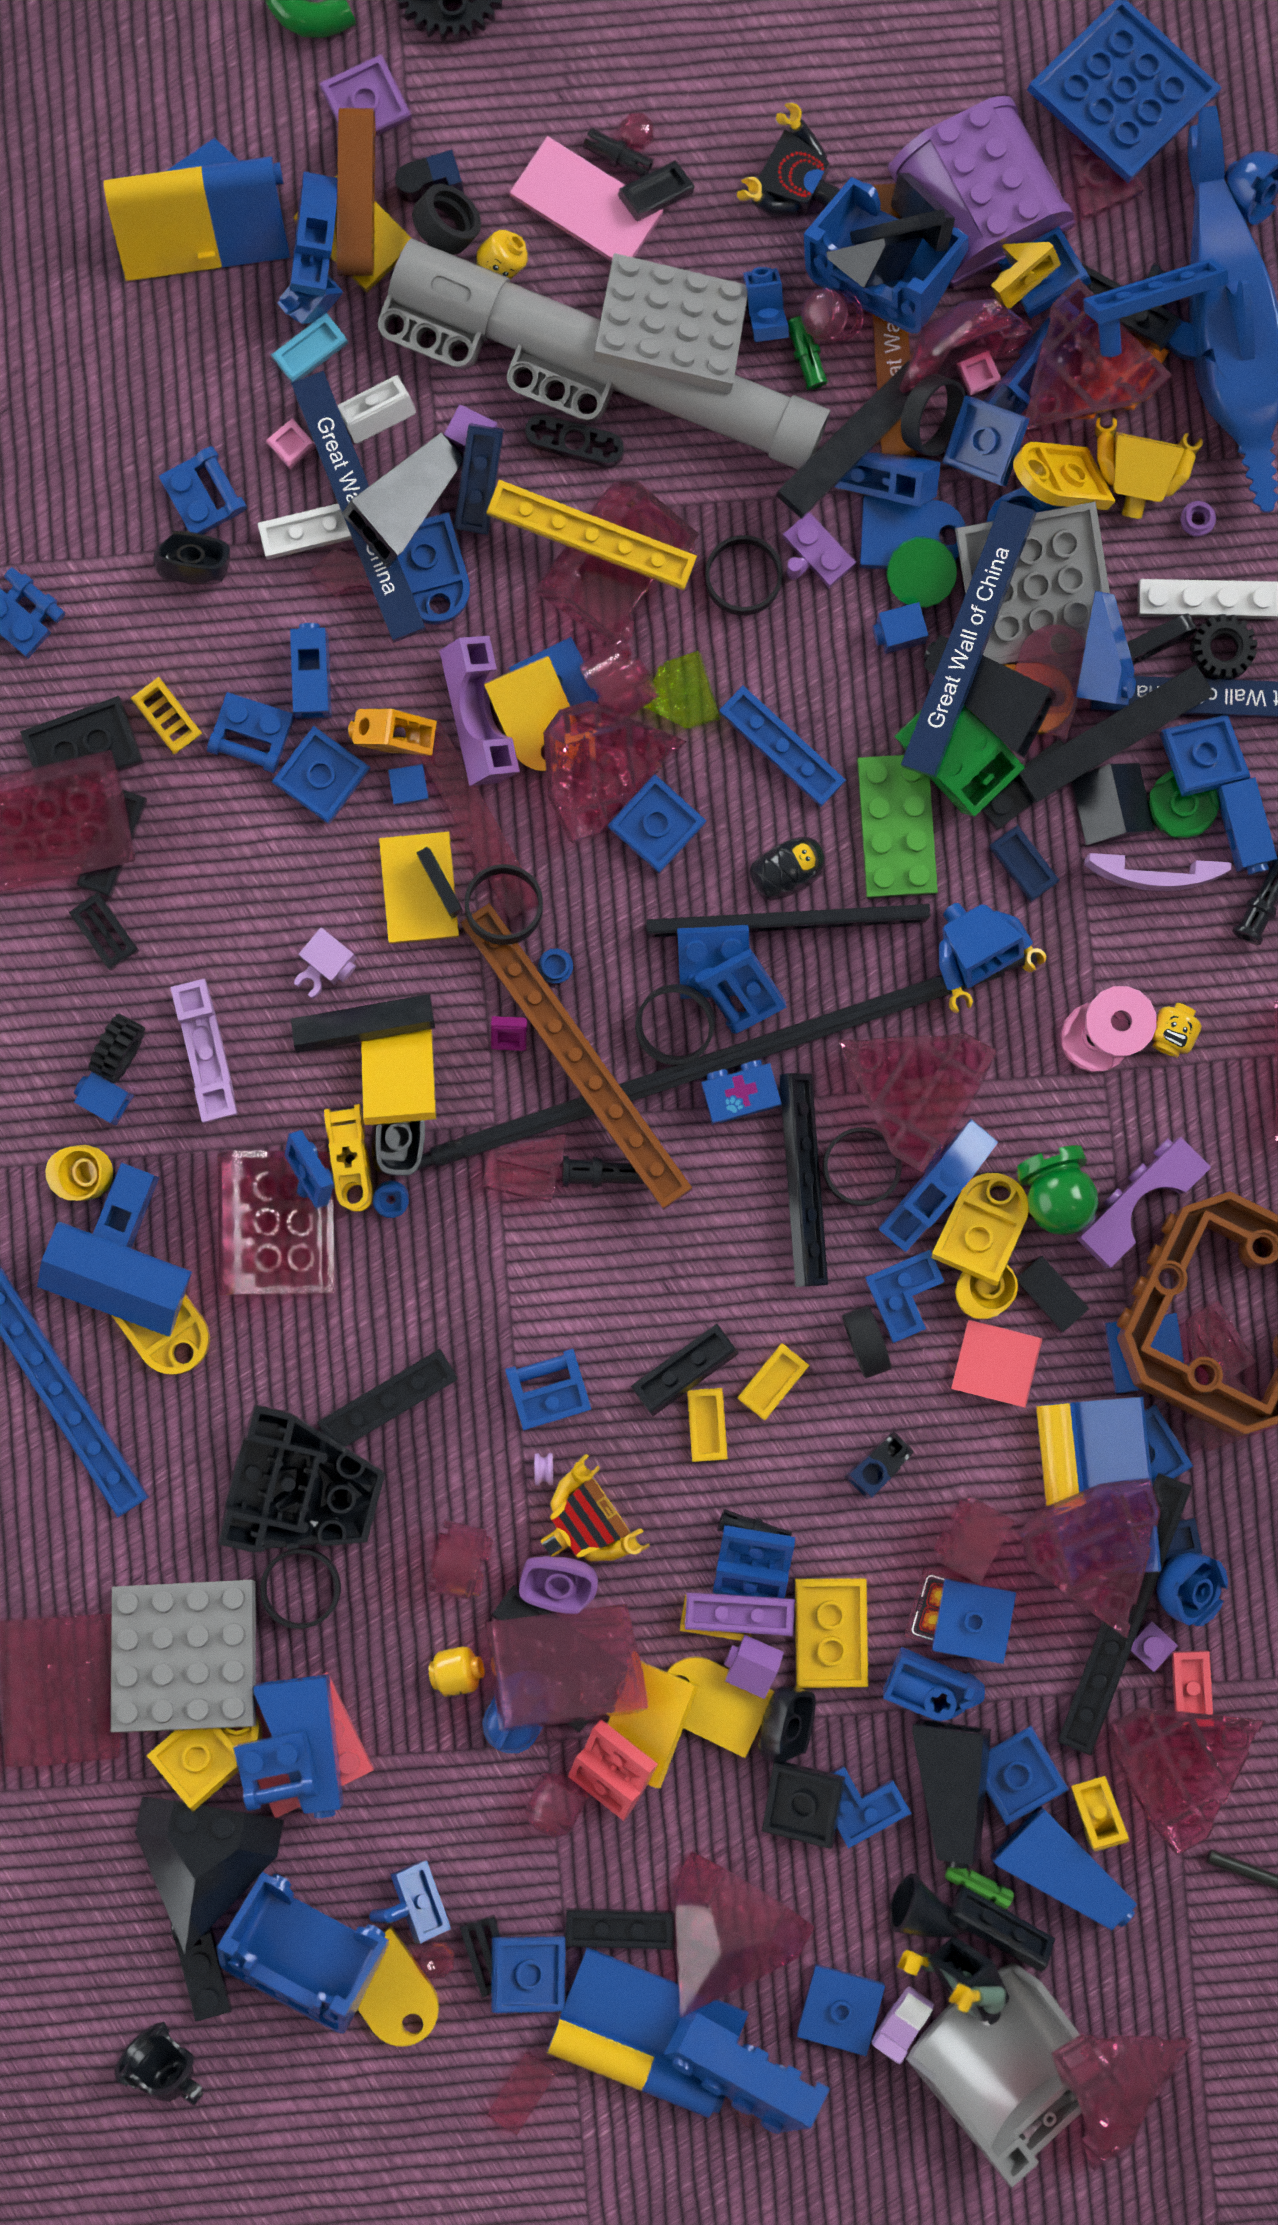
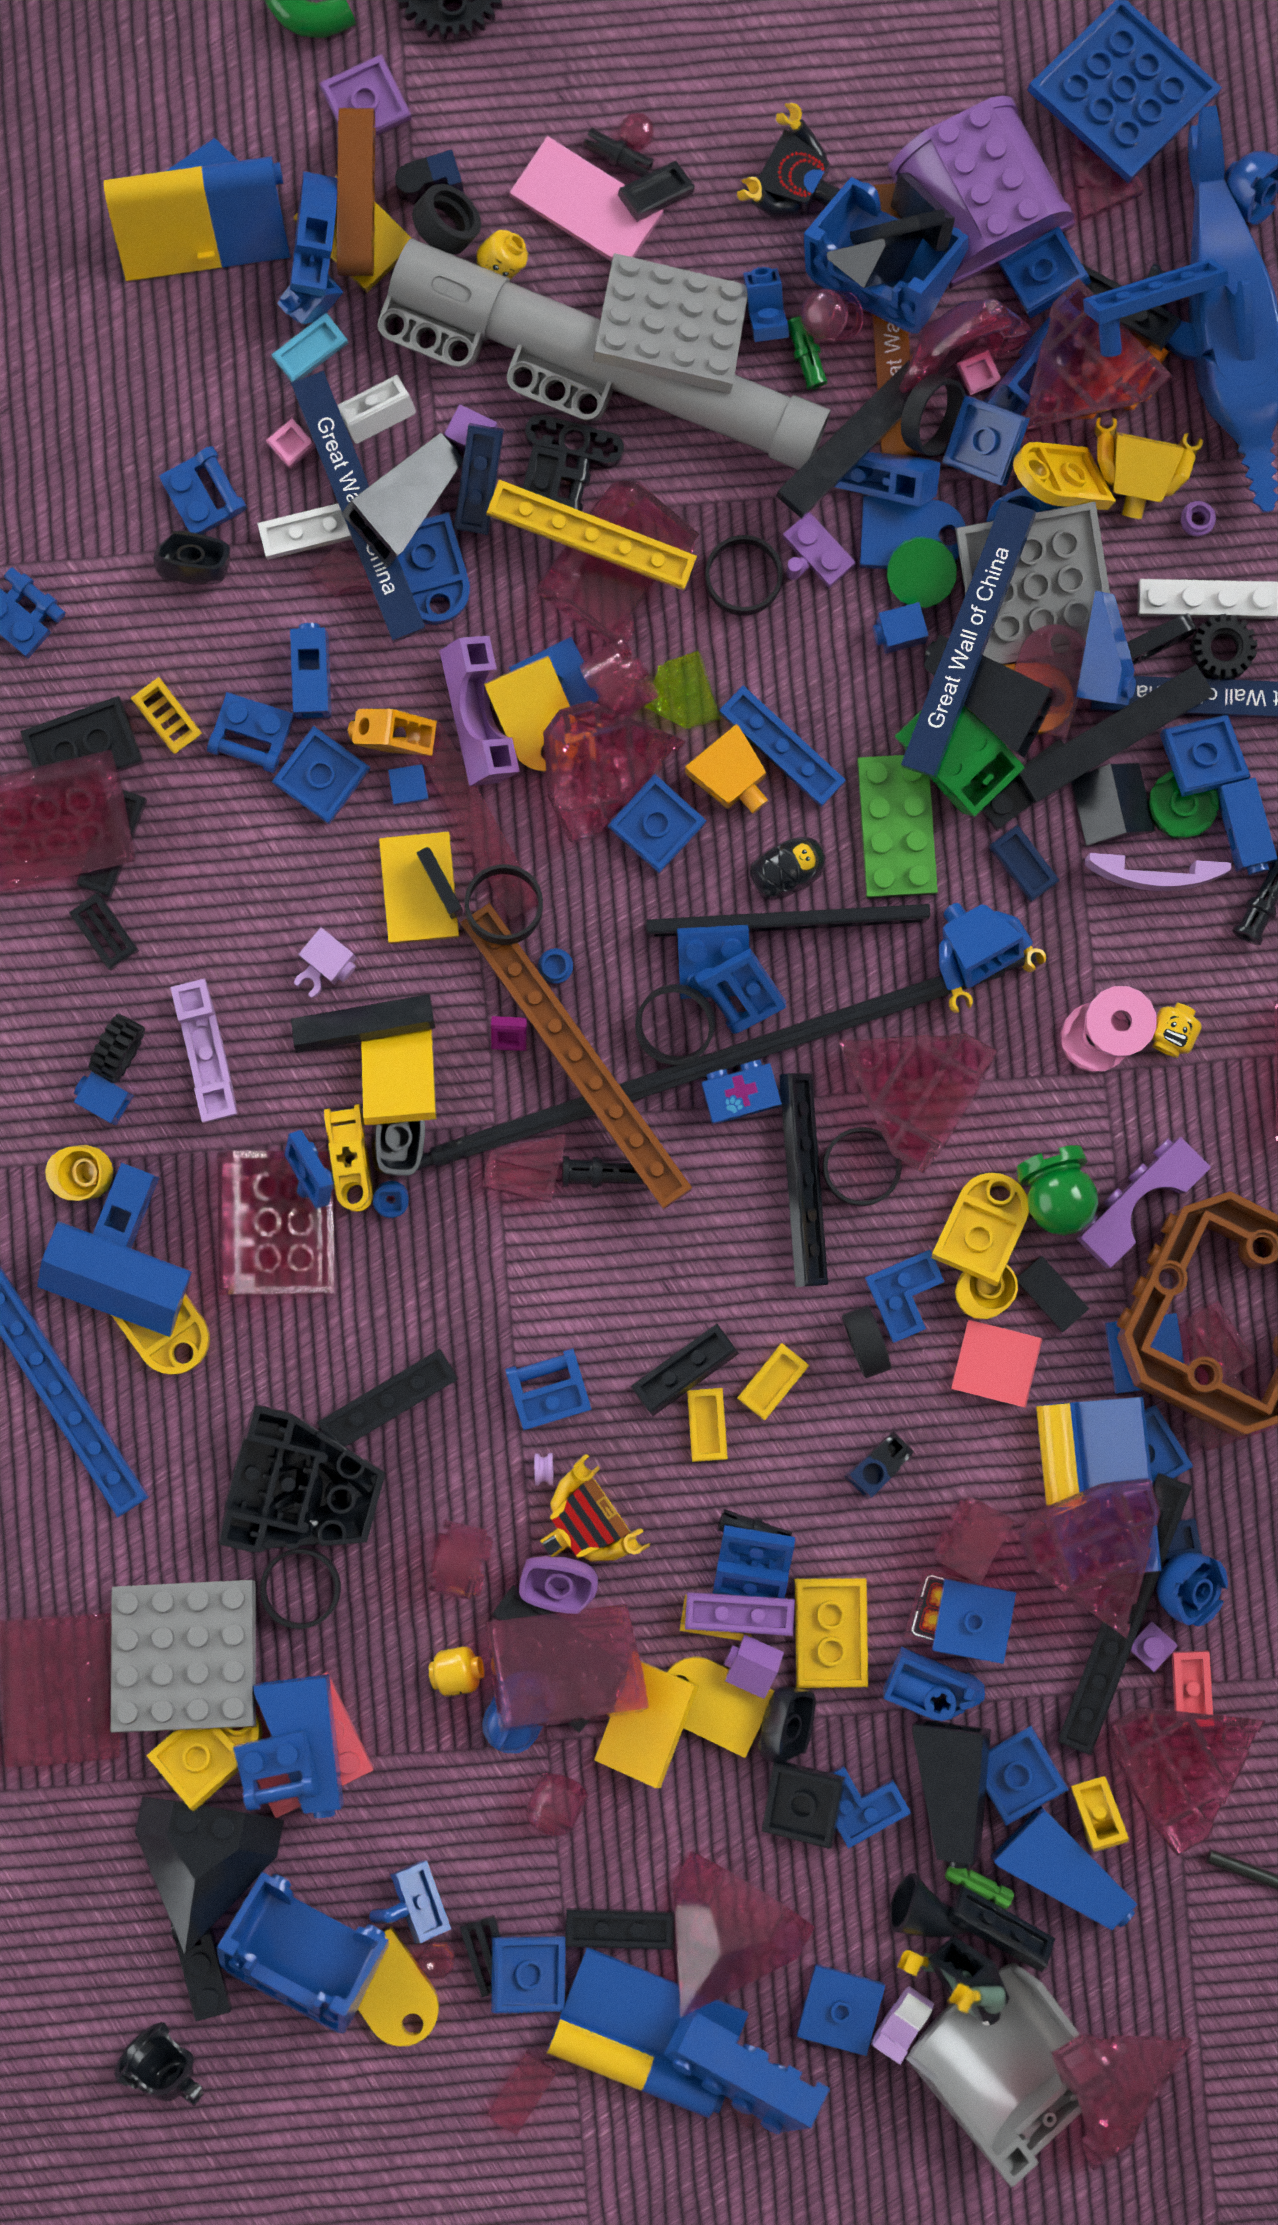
(548, 469): none -> black plate
(612, 1770): coral slope -> none
(730, 771): none -> light orange torso
(939, 1185): blue slope -> none
(1030, 266): yellow slope -> none

